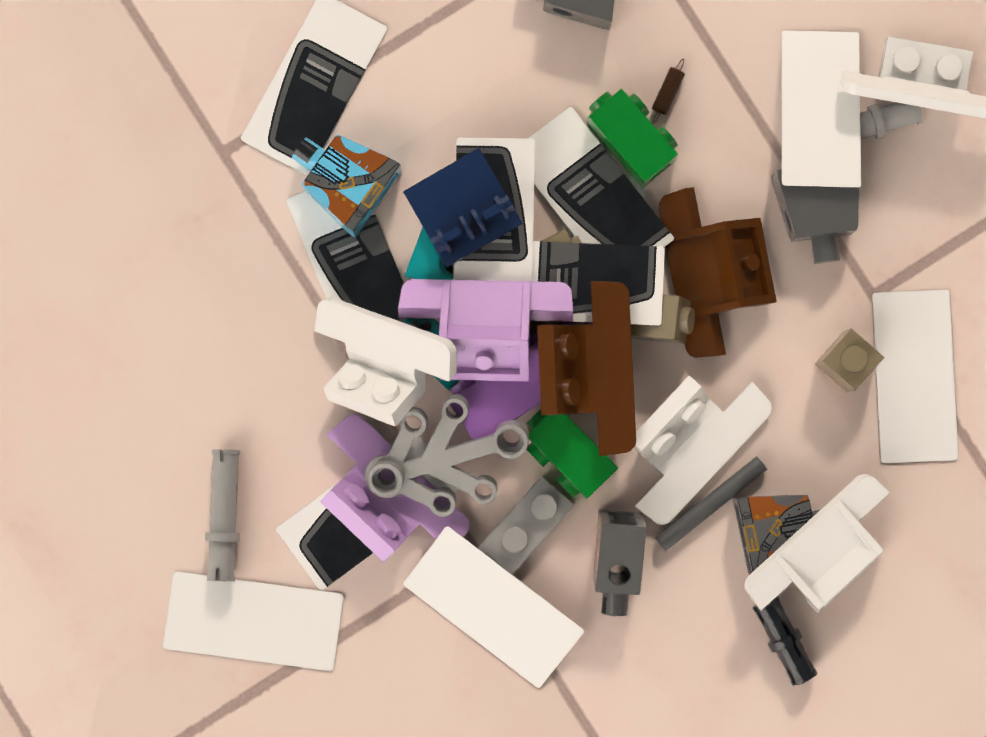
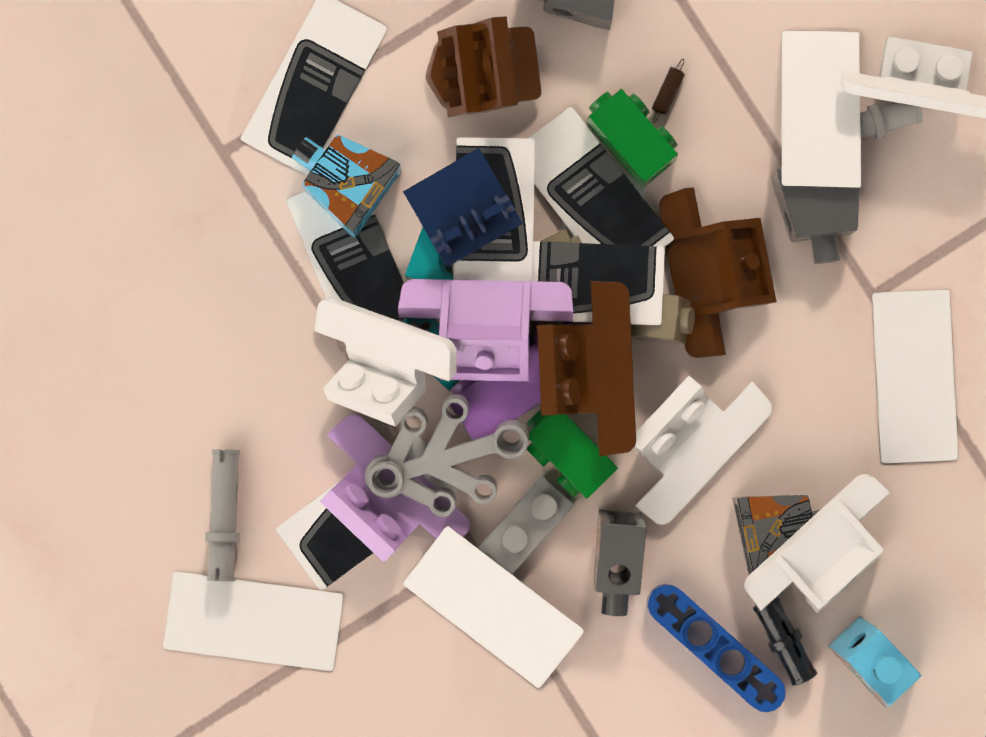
(484, 67): none -> reddish brown piece
(711, 503): dark grey bar -> none
(717, 645): none -> blue beam
(849, 360): dark tan brick -> none
(875, 661): none -> medium azure torso

